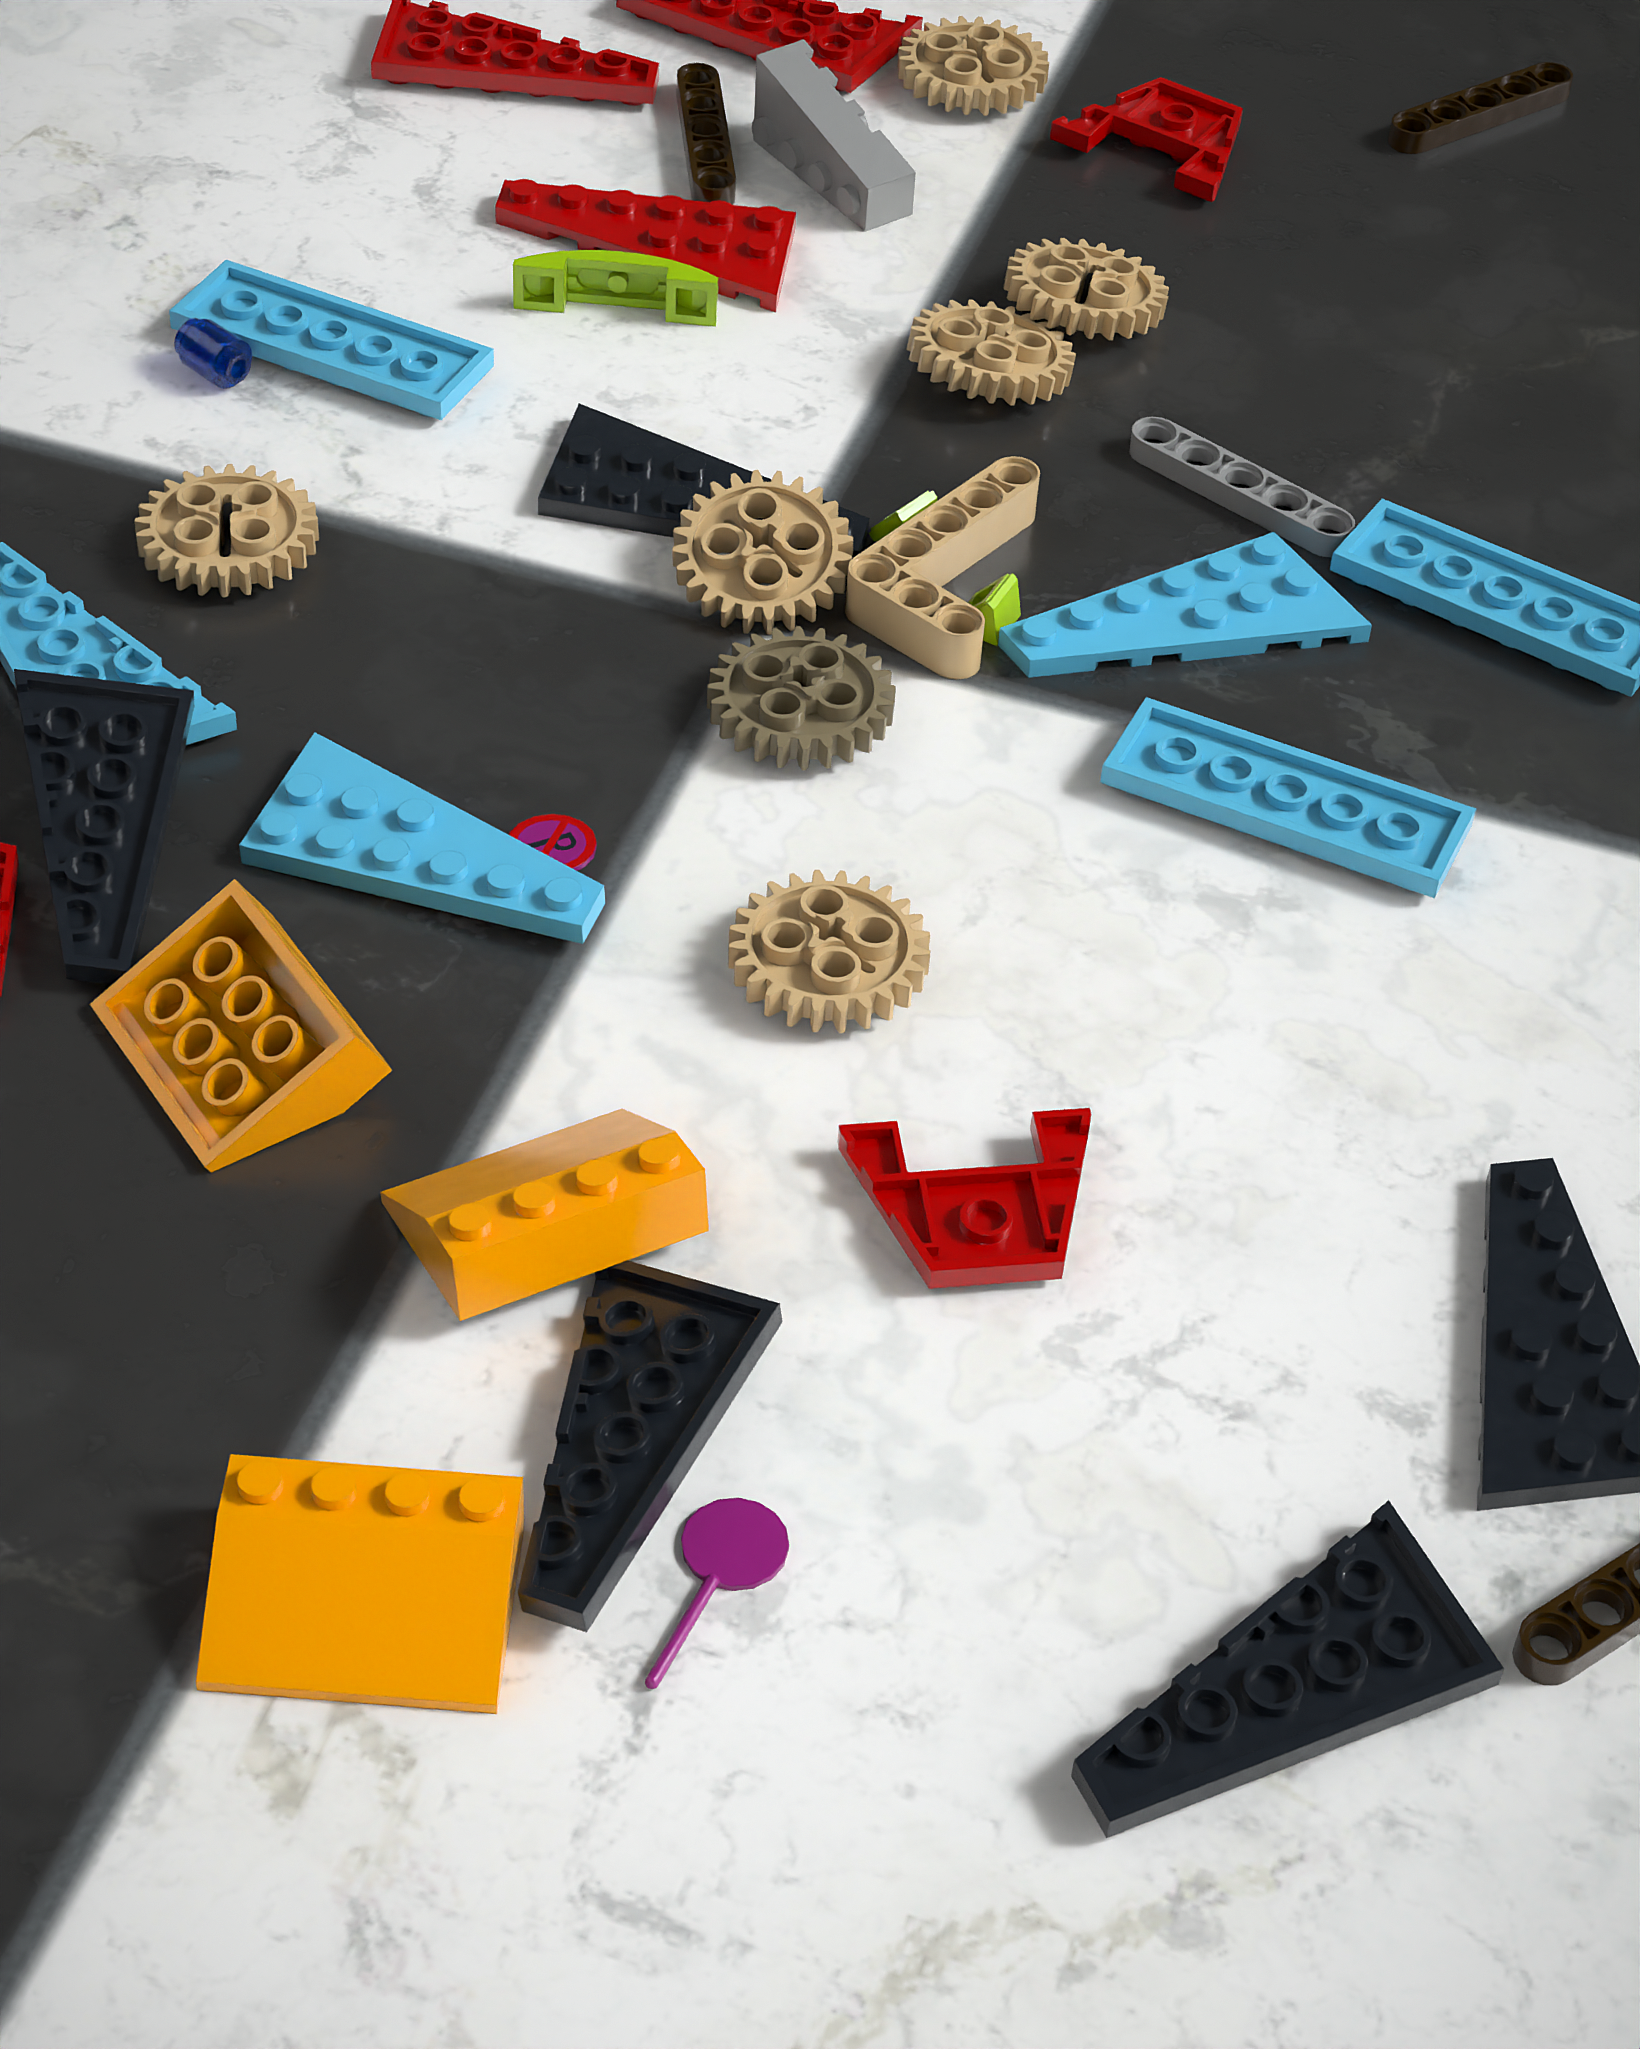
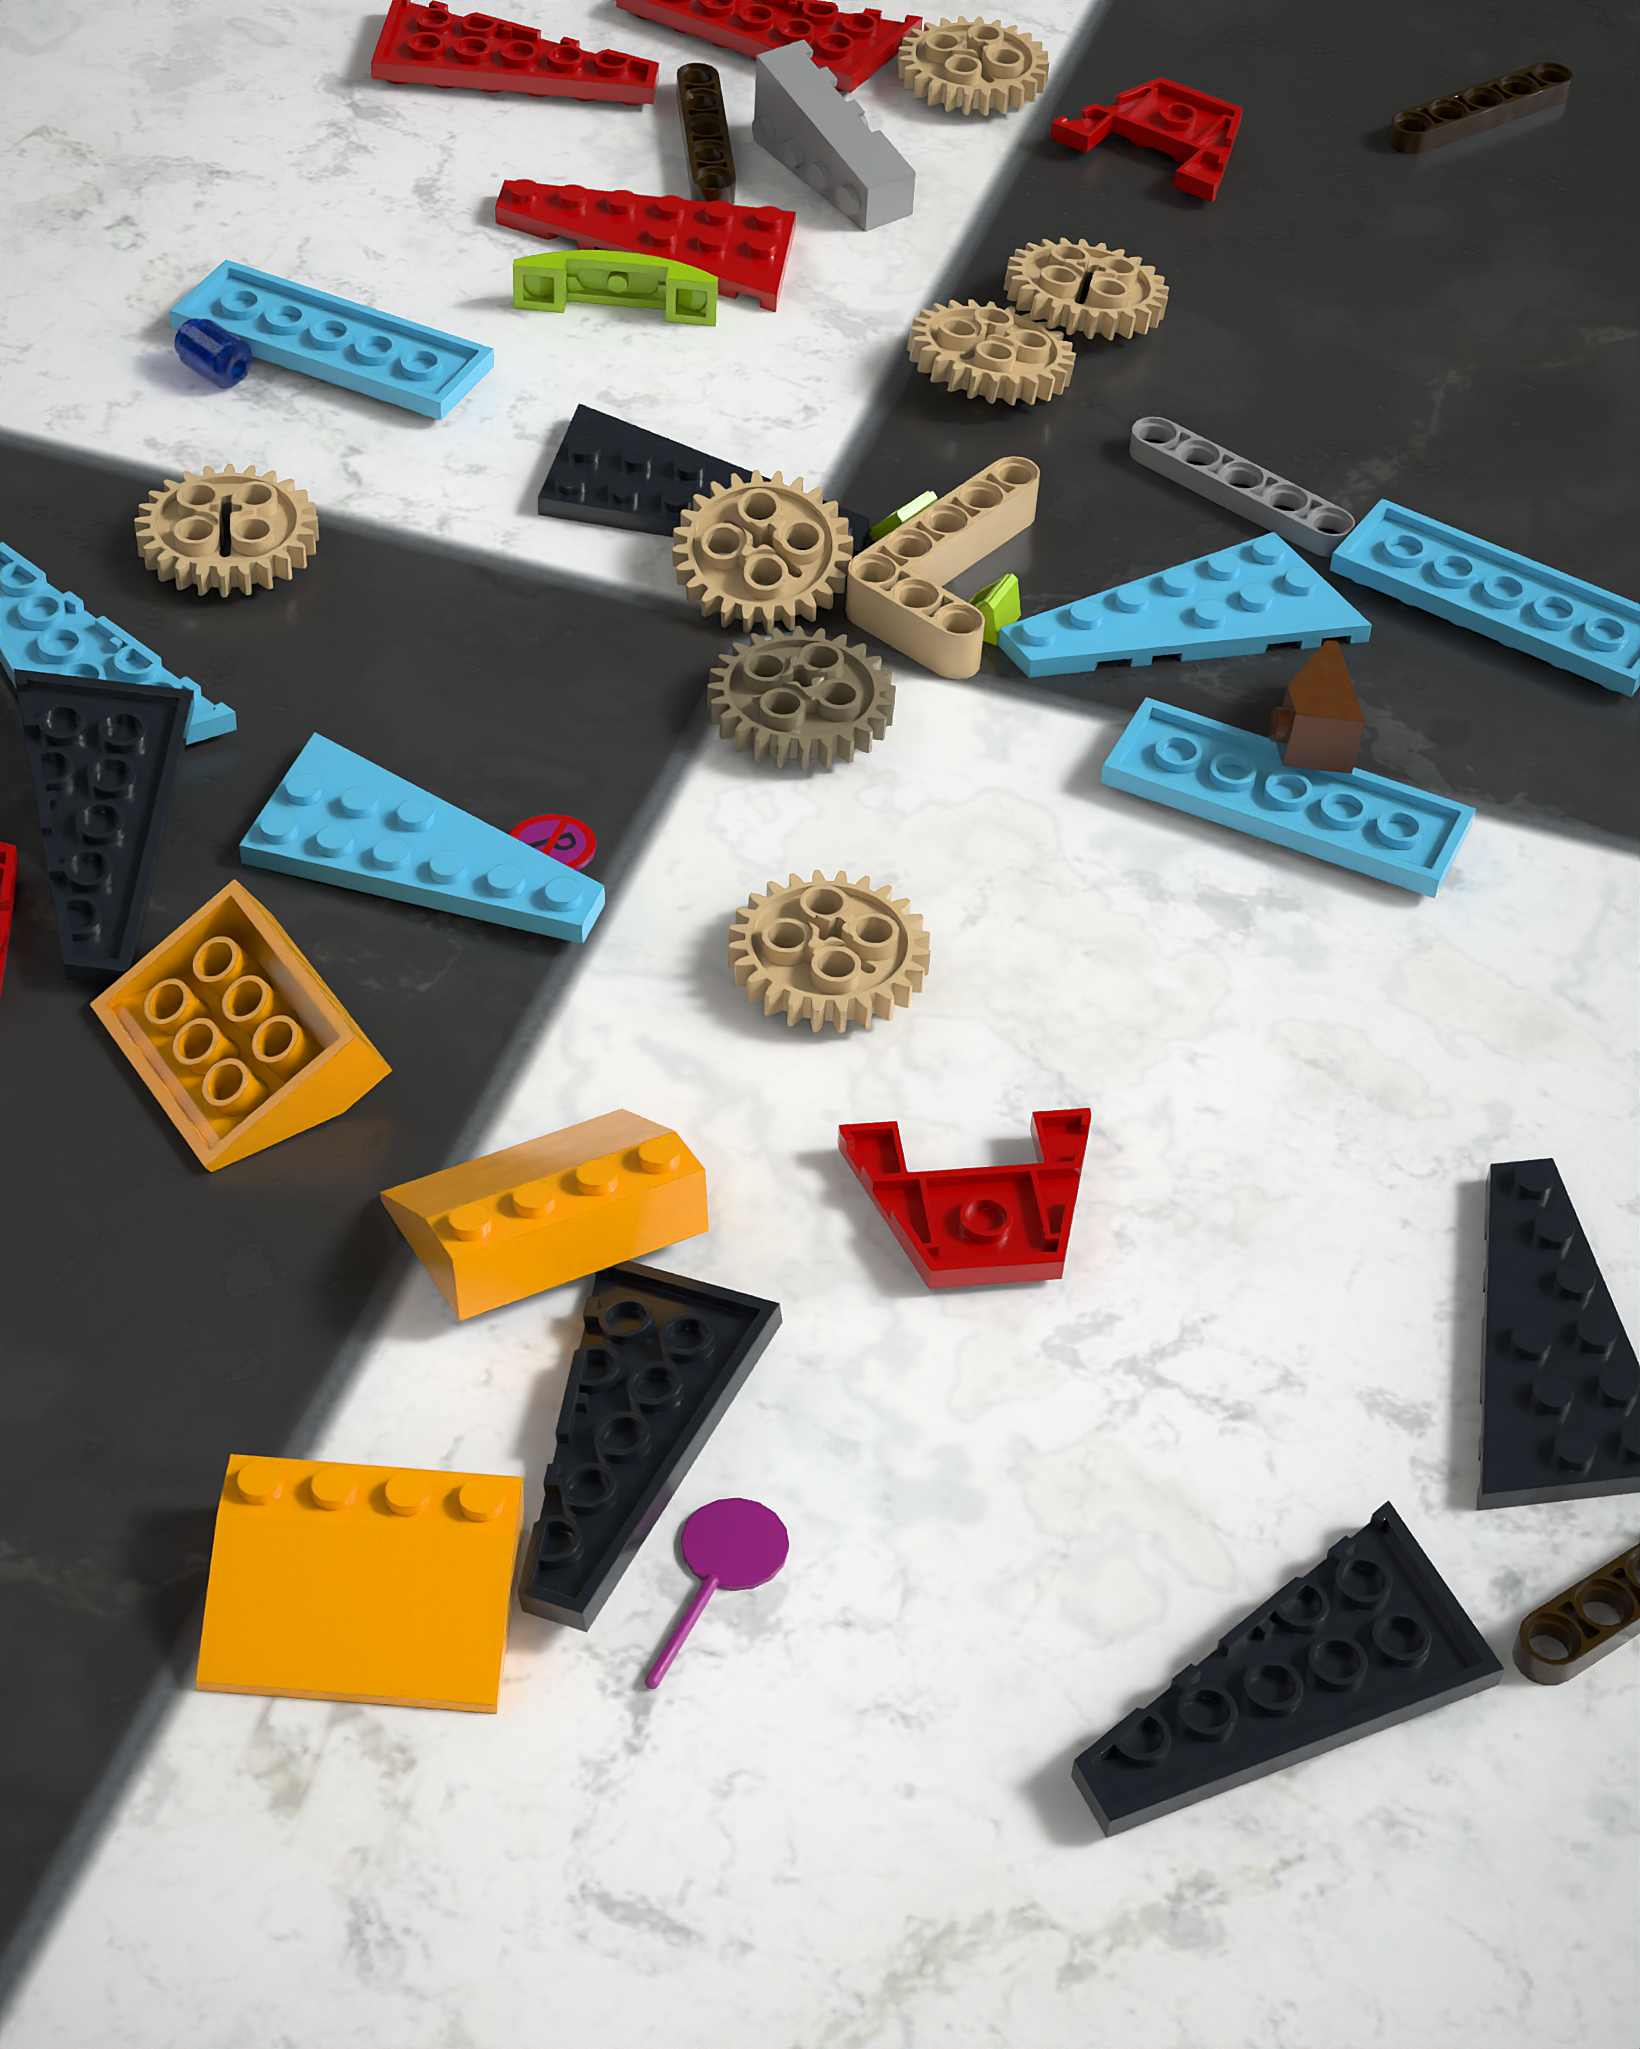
(1319, 716): none -> reddish brown slope

